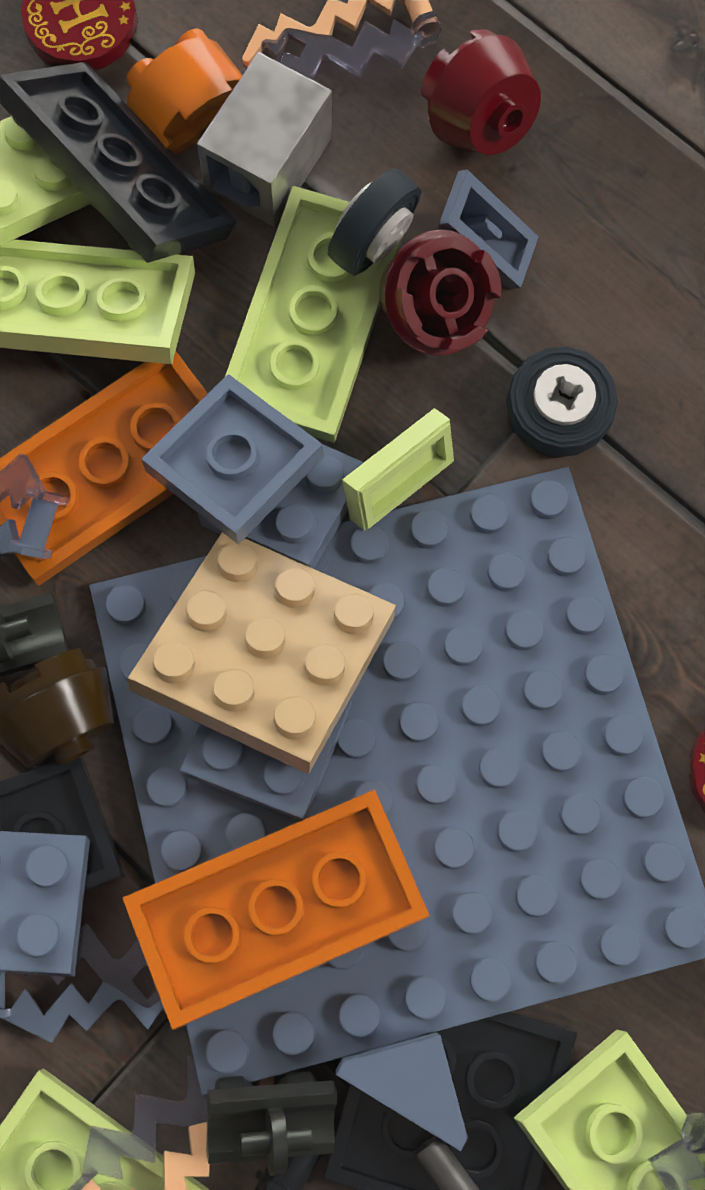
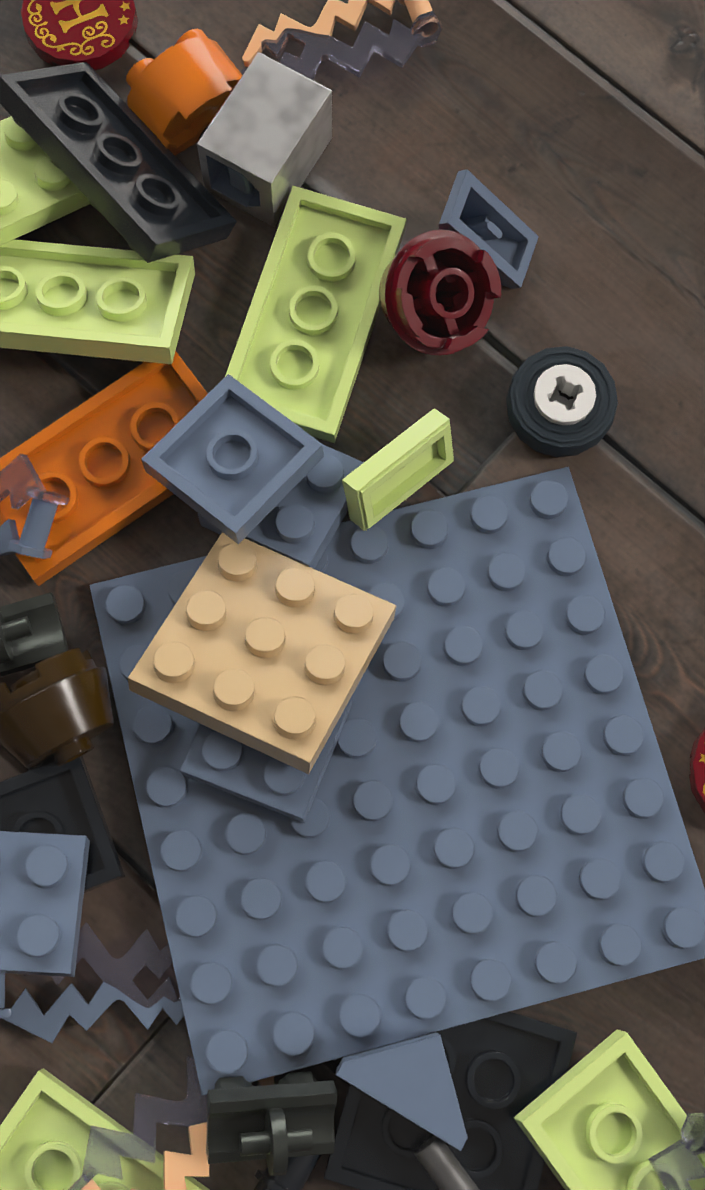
(274, 909): orange plate -> none
(374, 221): black wheel -> none
(482, 94): dark red cone -> none

